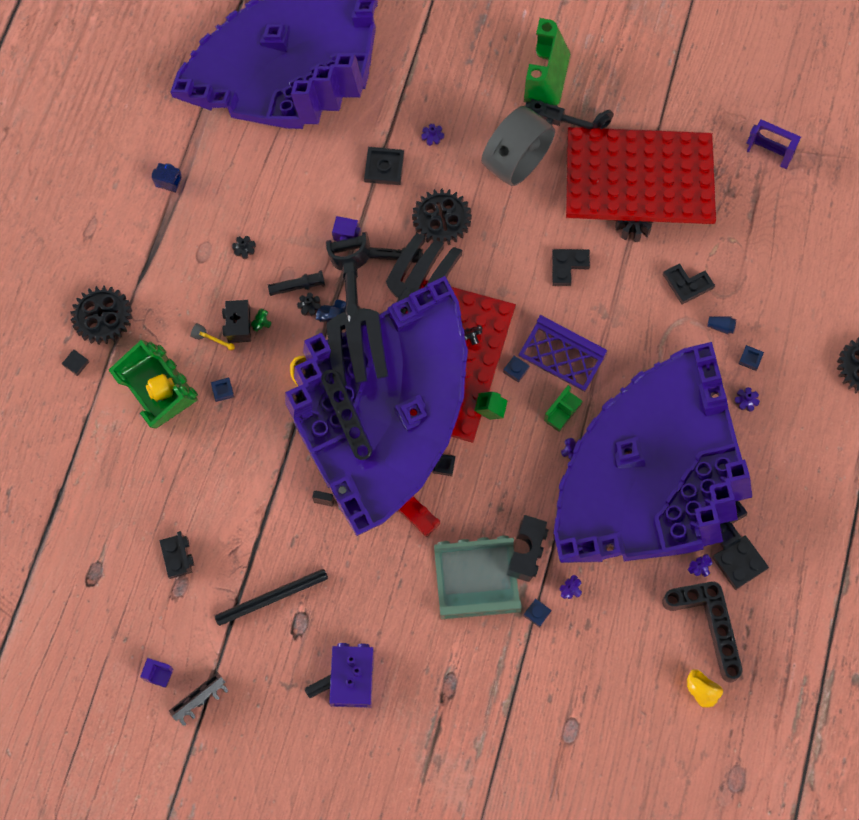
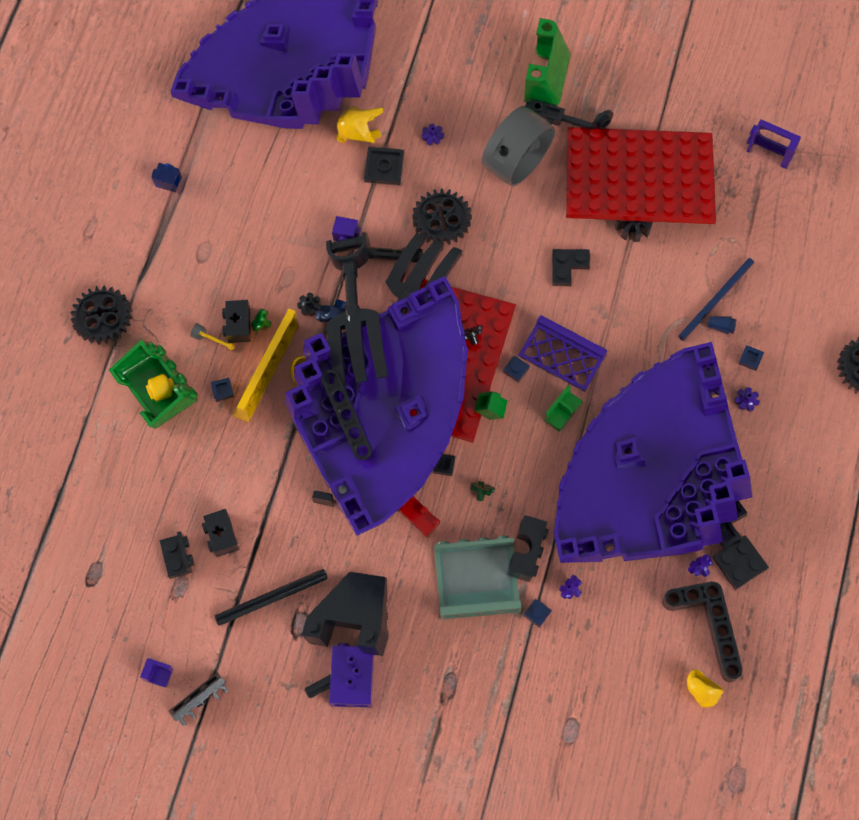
(75, 362): black tile -> none
(223, 544): none -> black brick
(244, 247): black plant -> none
(267, 367): none -> yellow arch
(305, 281): black pin -> none
(353, 125): none -> yellow piece
(354, 604): none -> black wedge
(482, 490): none -> dark green plant
(570, 445): dark purple plant -> none
(685, 287): black plate -> none
(718, 296): none -> dark blue piece

